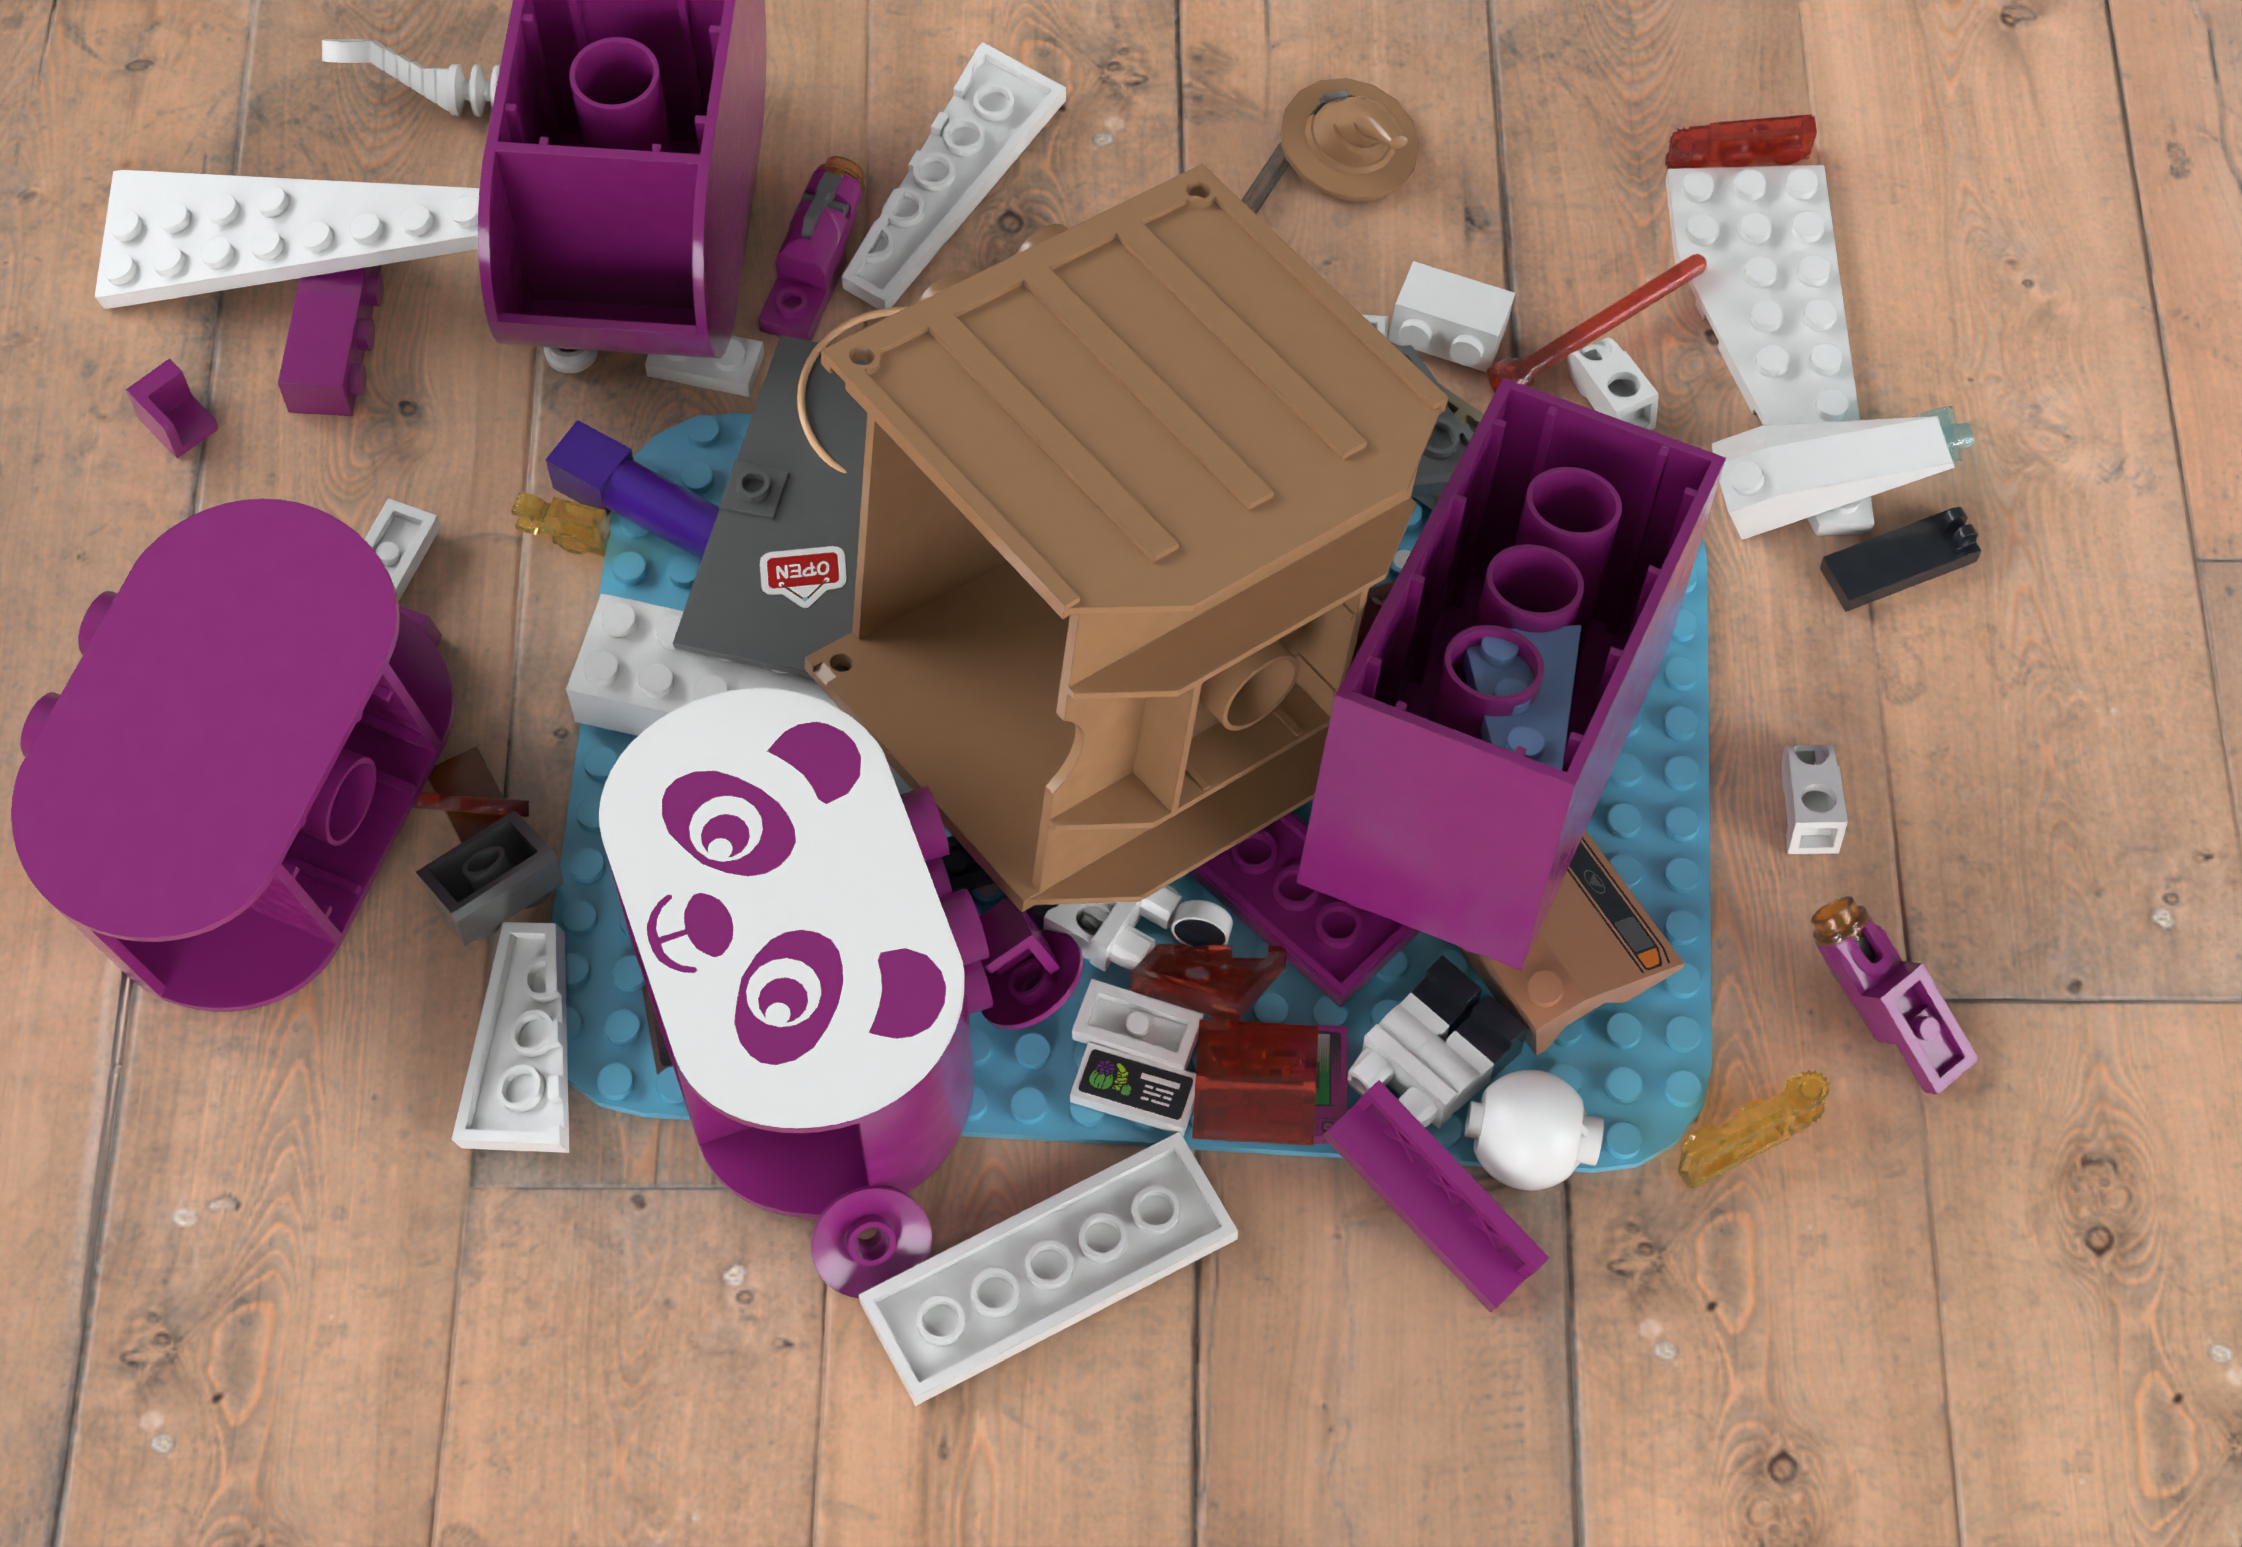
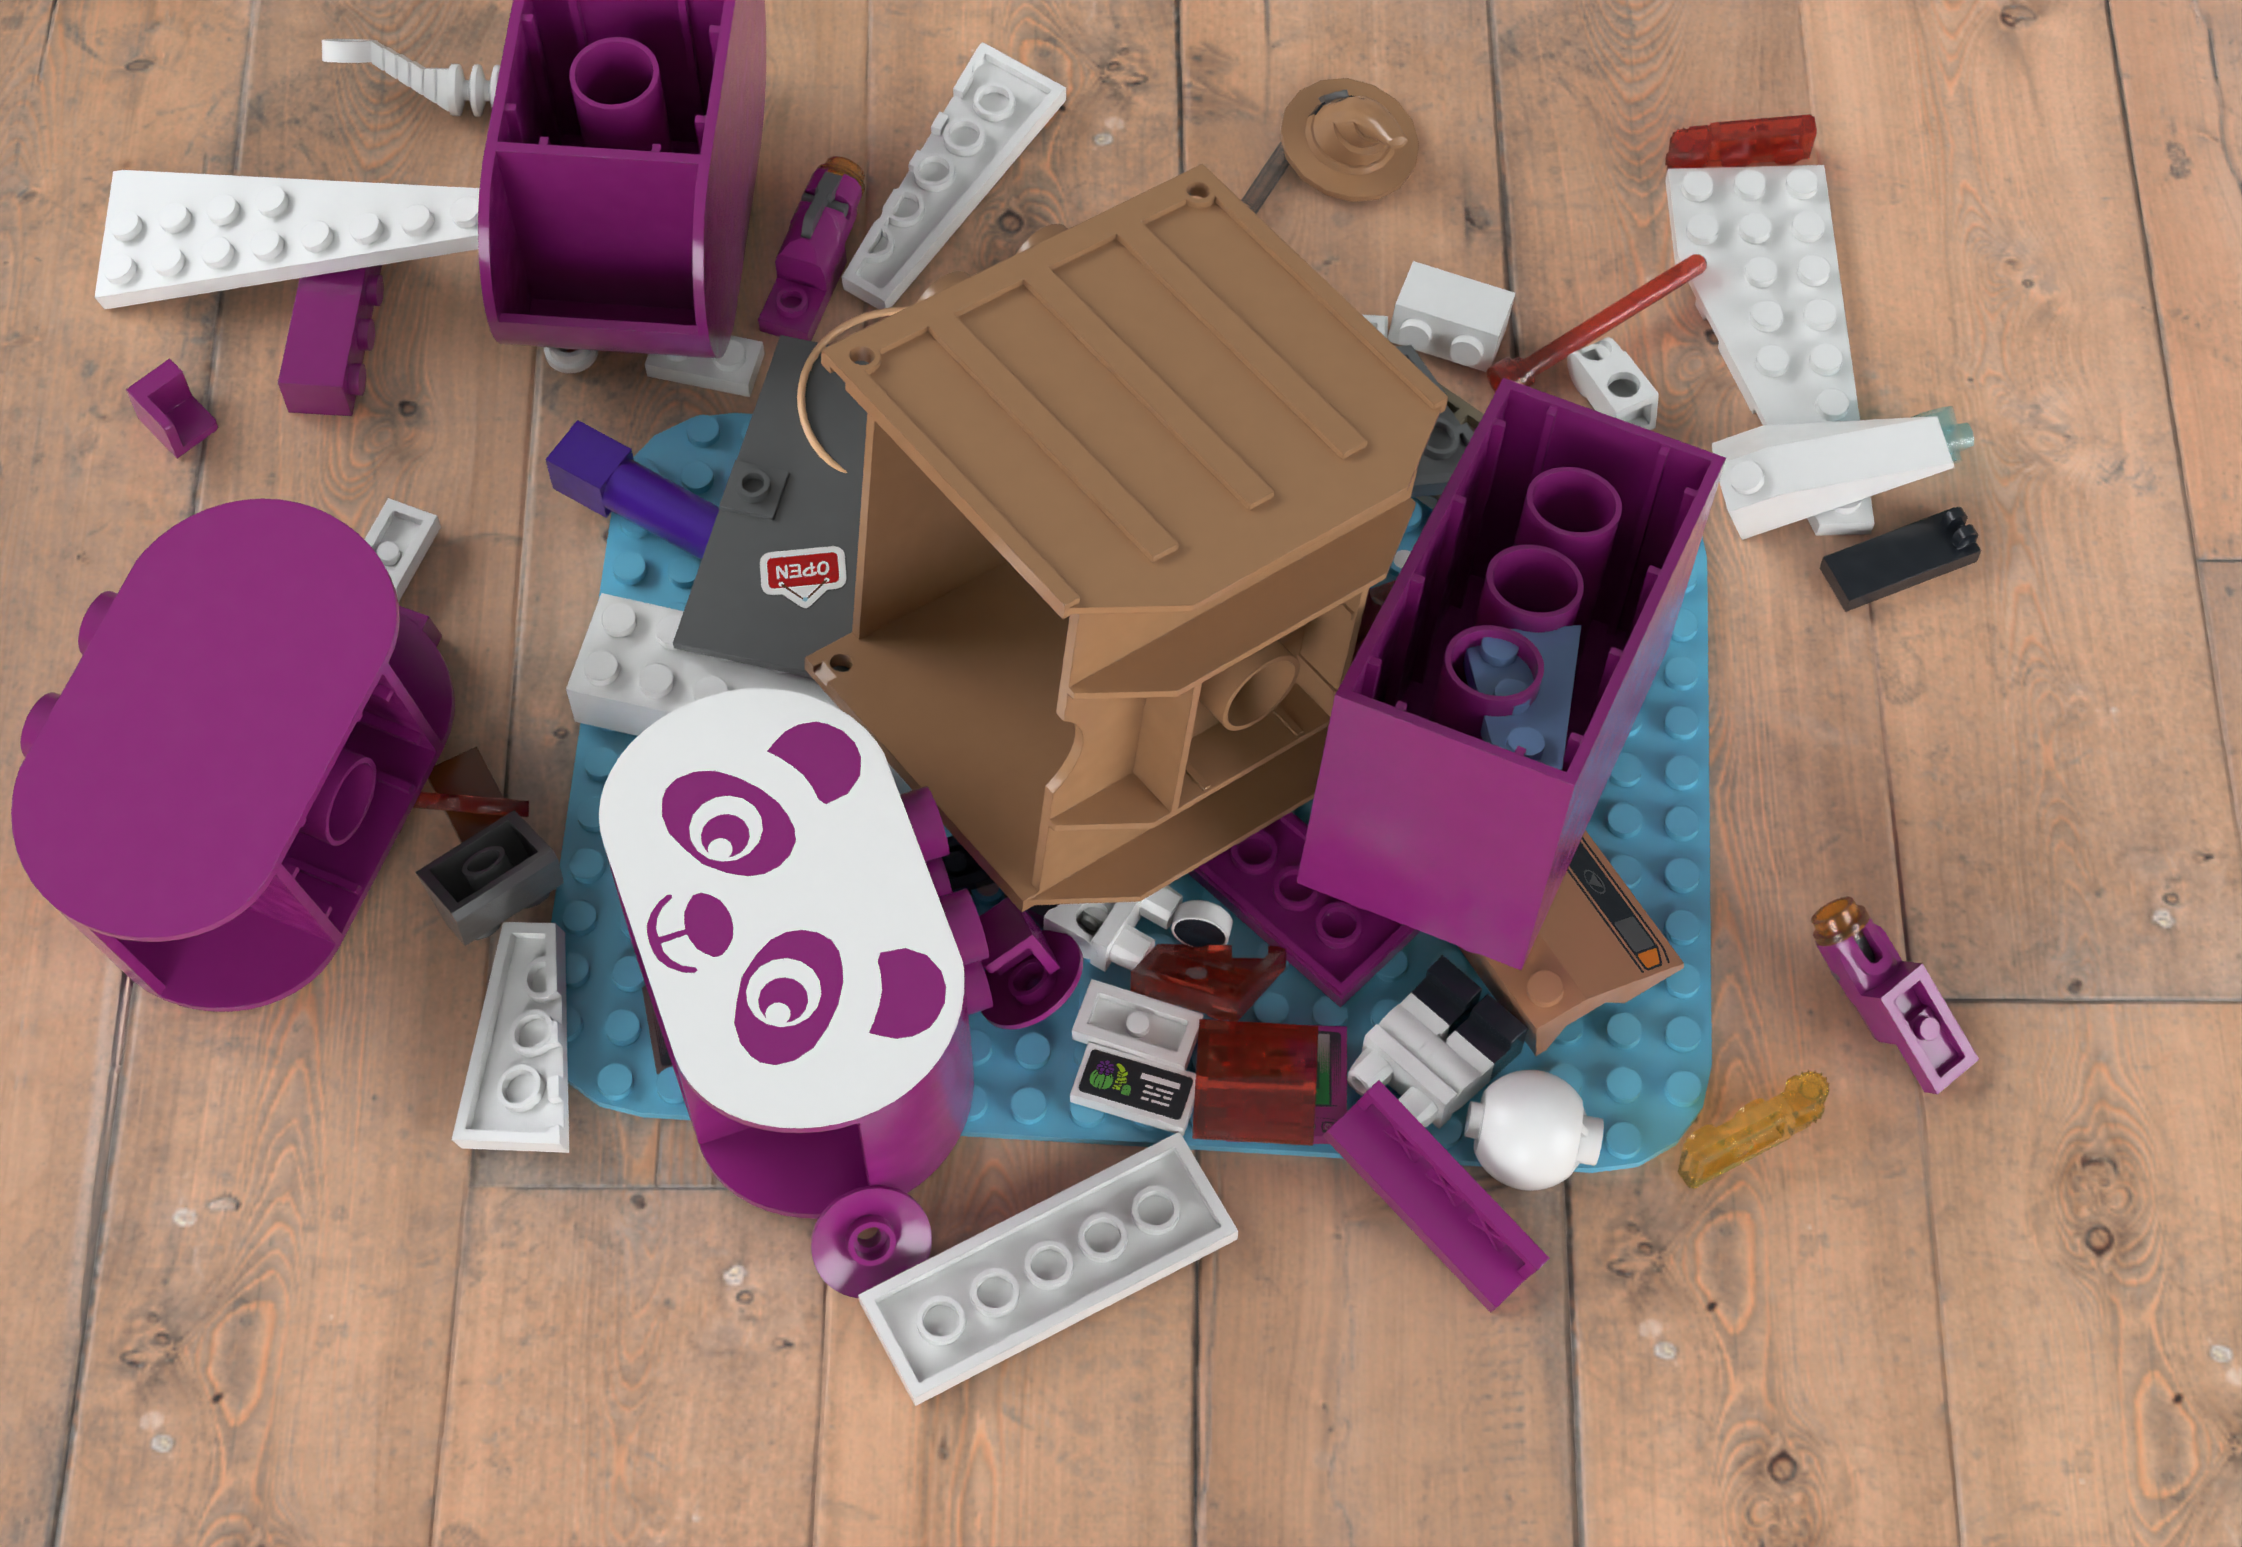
(570, 524): clear yellow plate -> none
(1813, 799): white leg -> none

